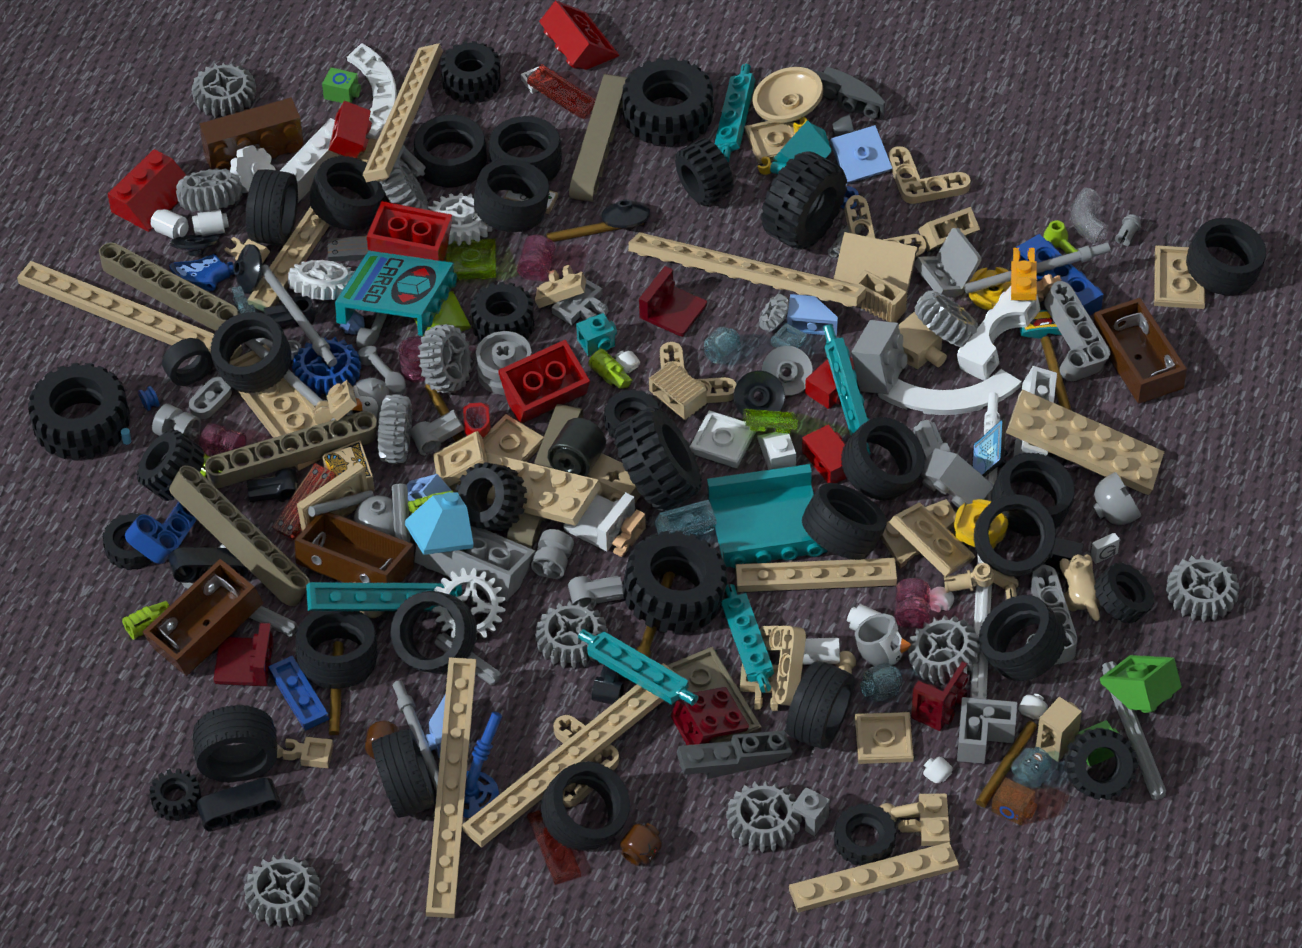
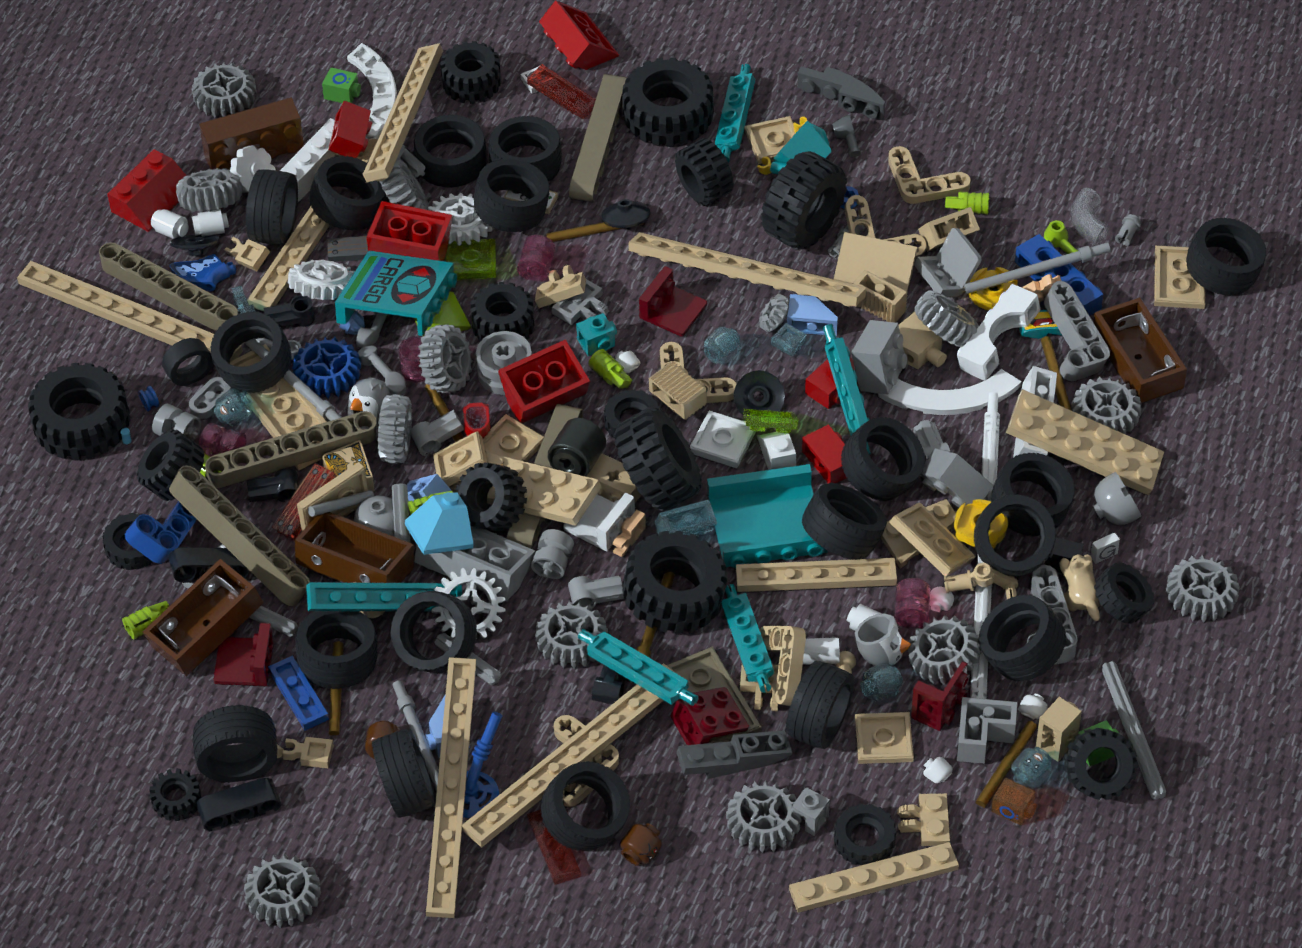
(233, 407): none -> clear light blue head
(248, 268): black dish -> none
(319, 344): light grey bar -> none
(340, 401): tan hinge -> none
(788, 94): tan dish -> none
(795, 361): light grey dish -> none
(861, 154): light blue plate -> none
(904, 810): tan bar -> none
(977, 201): none -> lime hinge
(990, 450): piece -> none
(1023, 276): light orange hinge -> none
(1105, 400): none -> light grey gear
(1143, 681): bright green slope -> none

